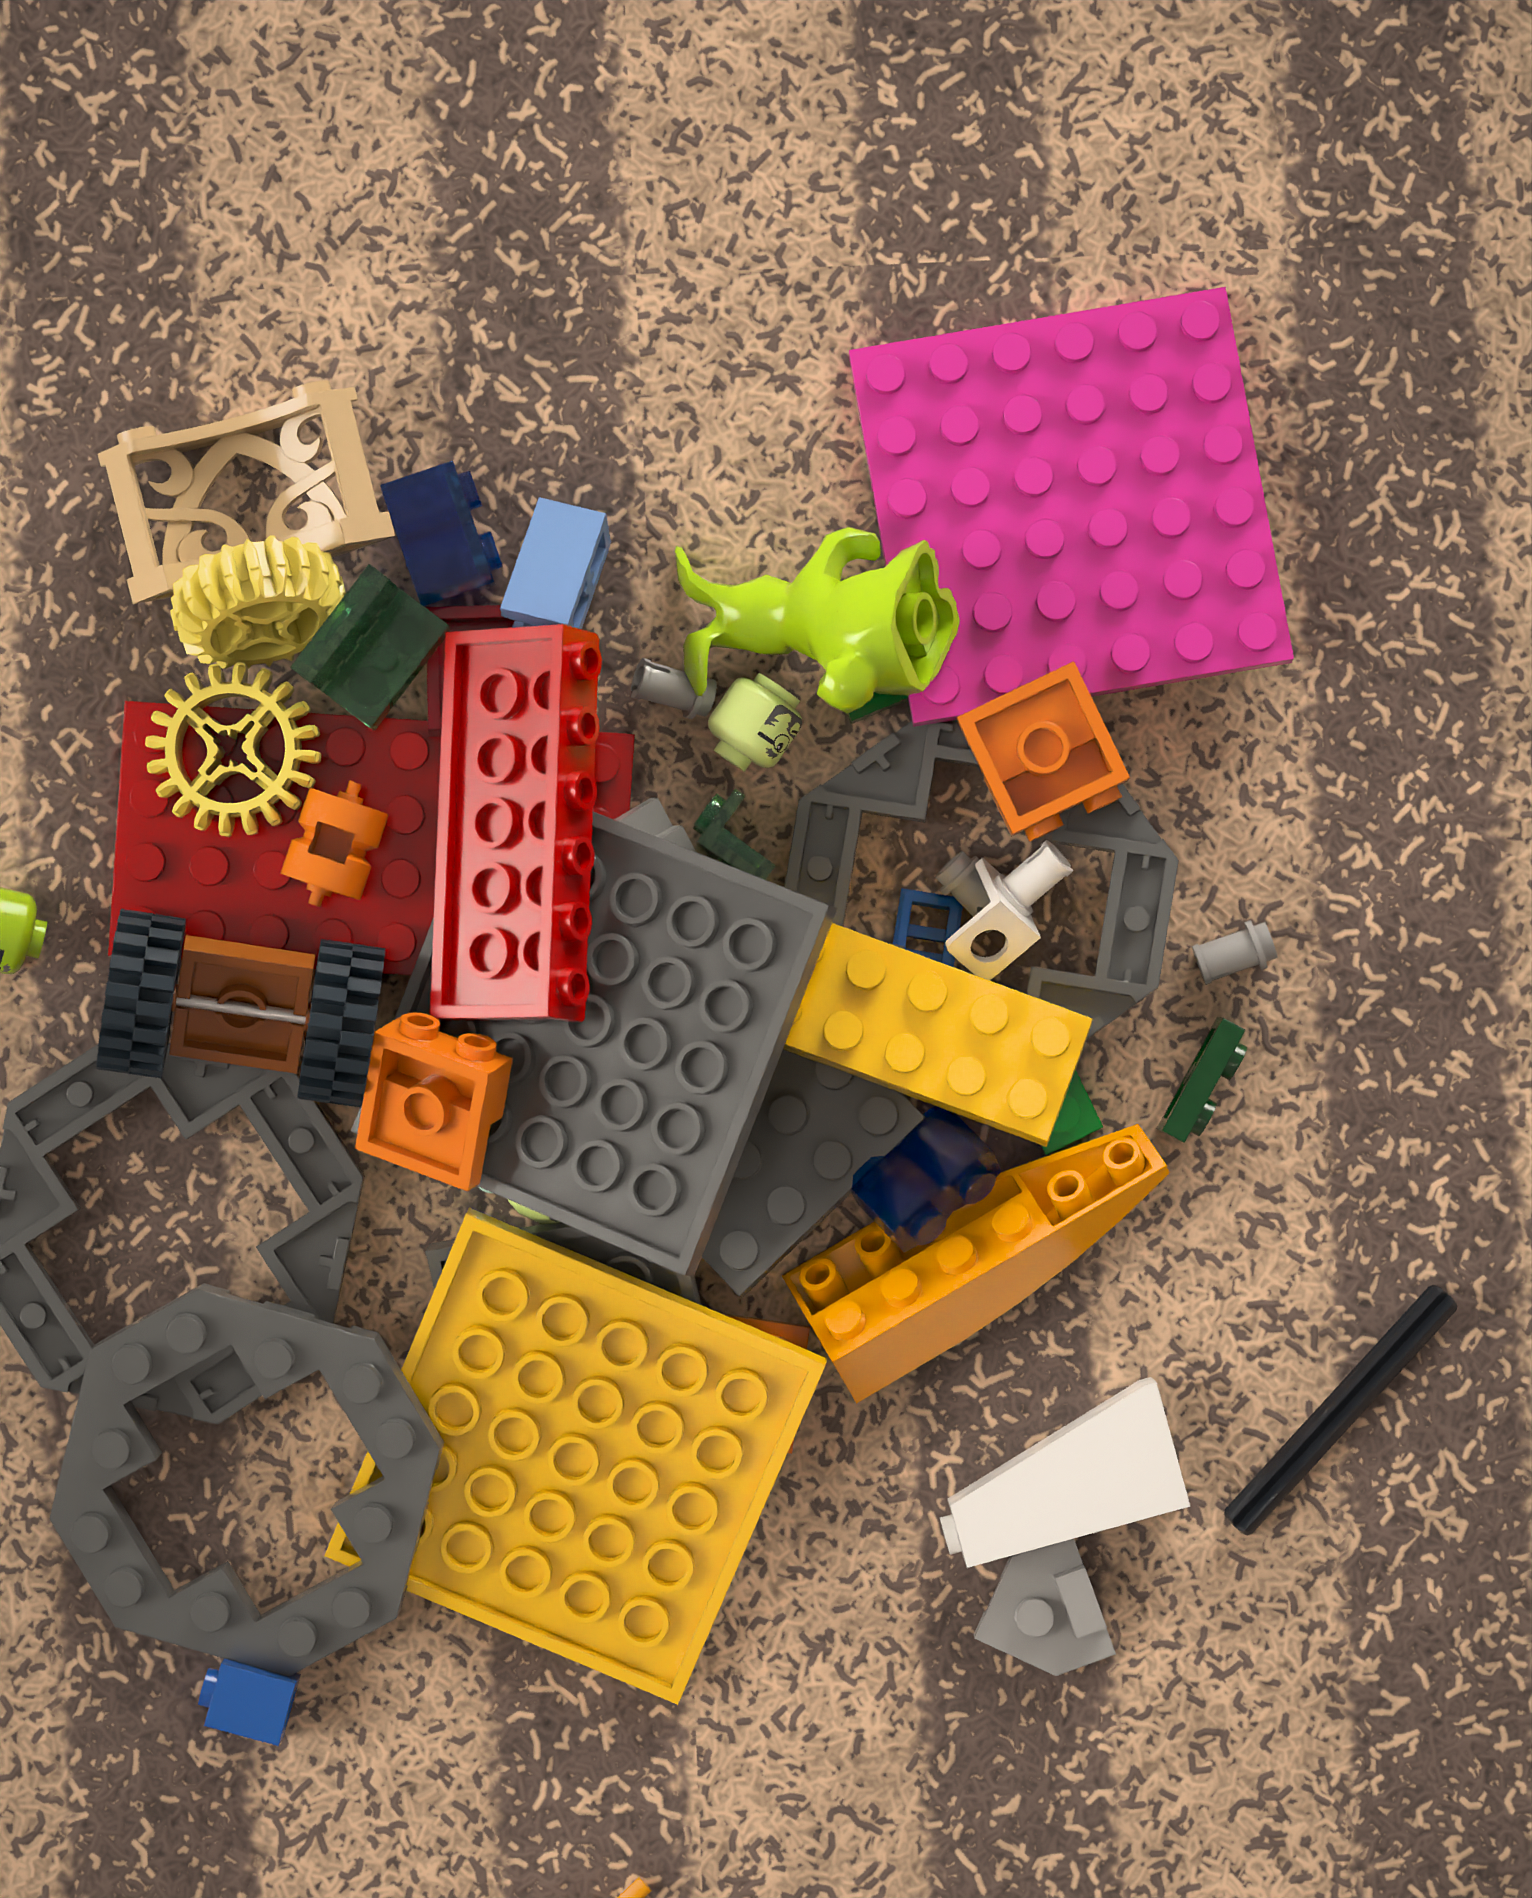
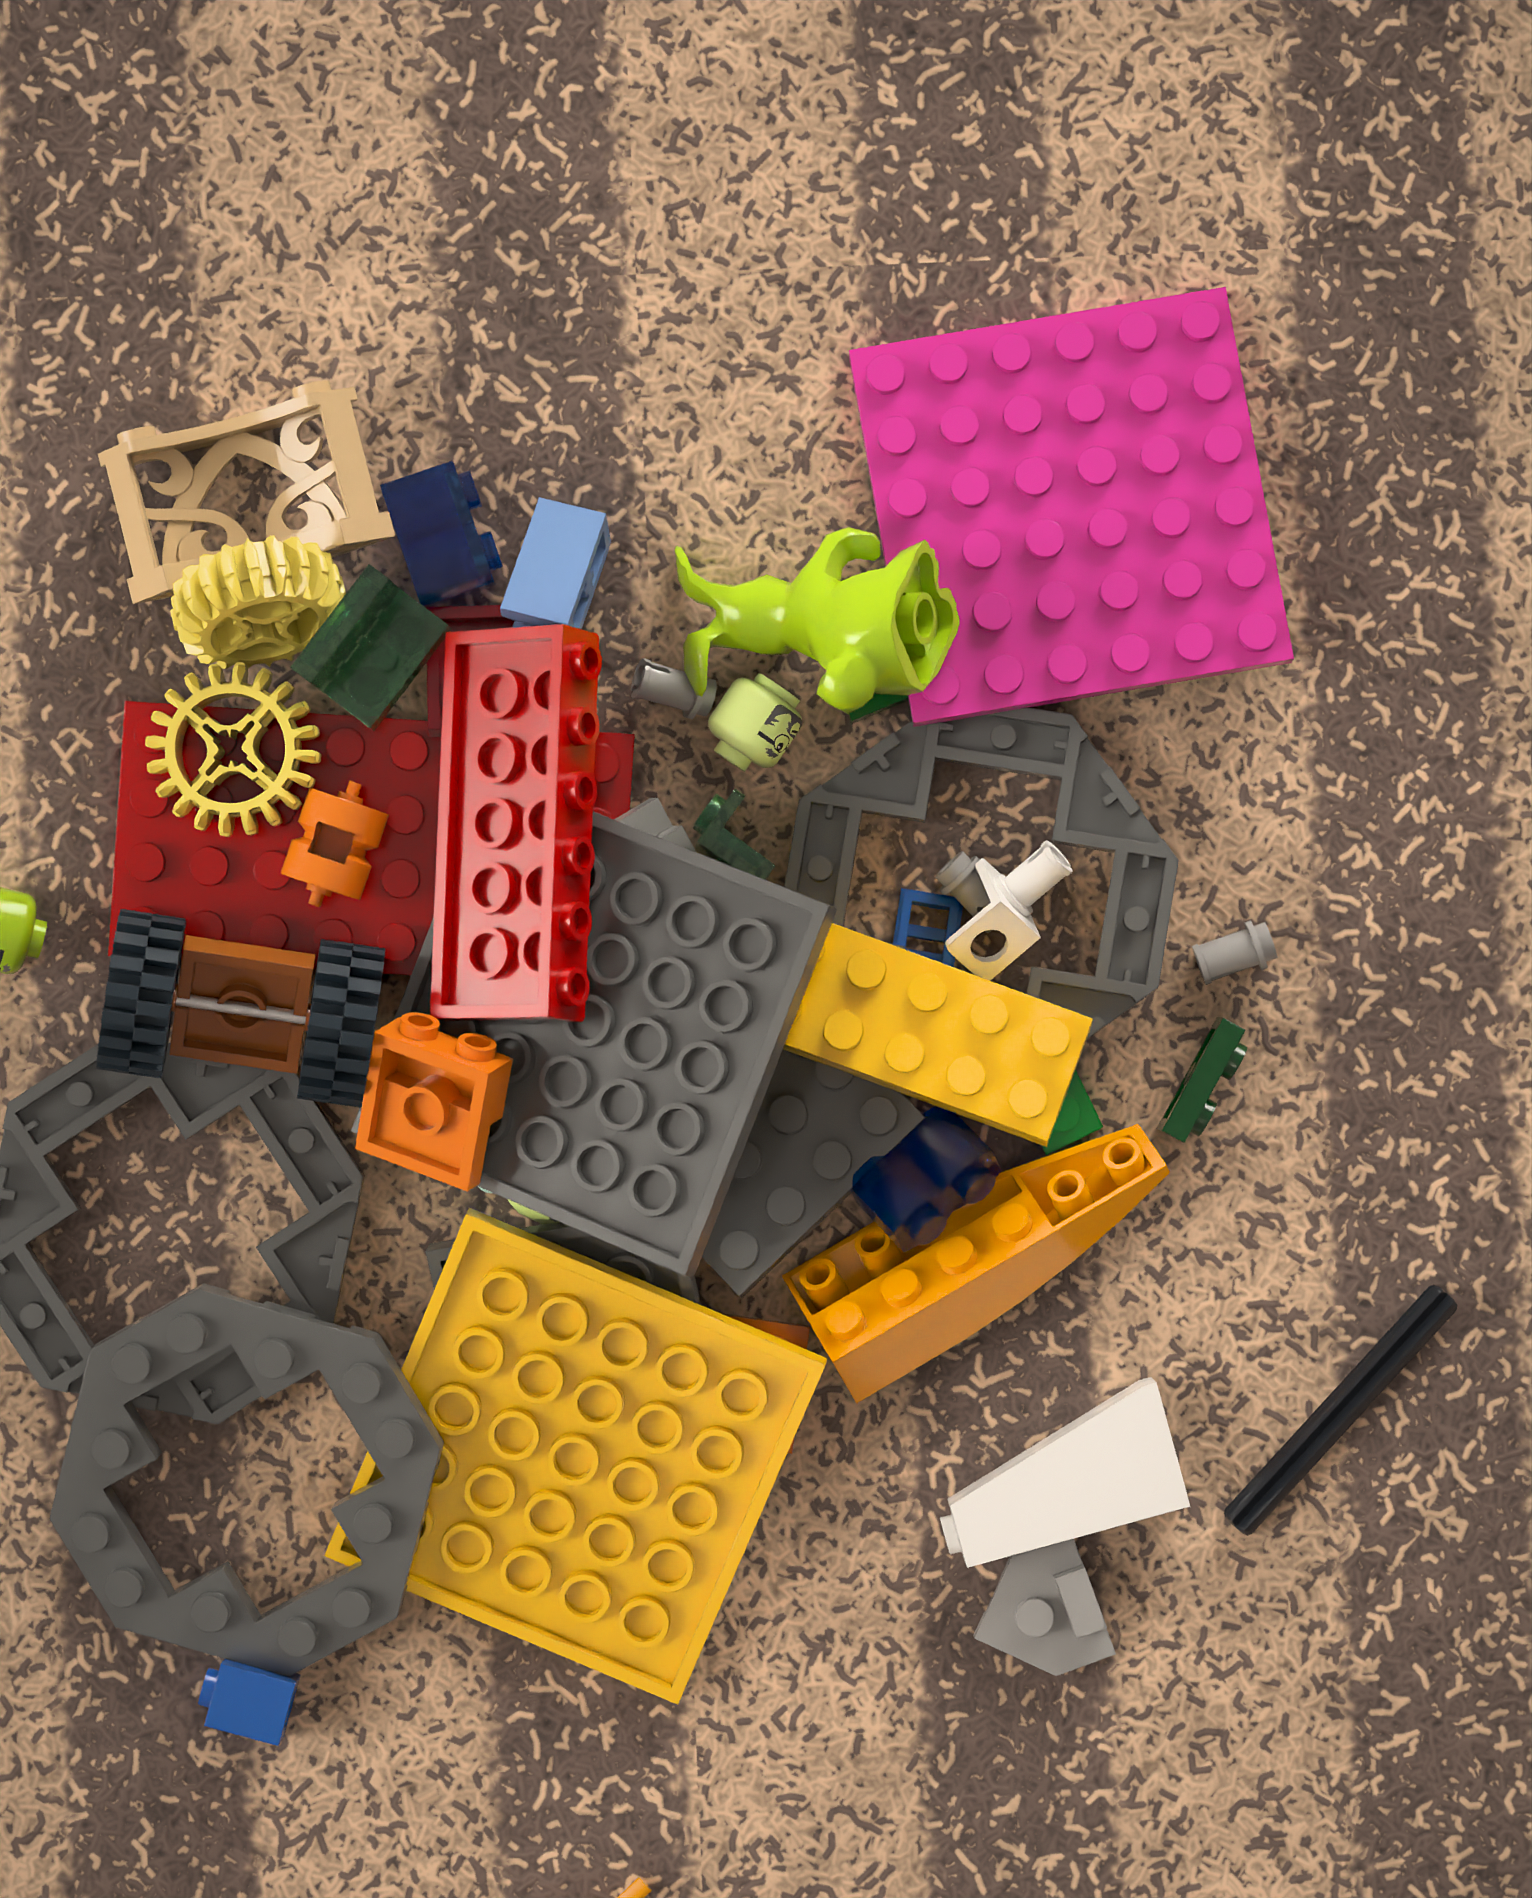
(1044, 752): orange plate -> none

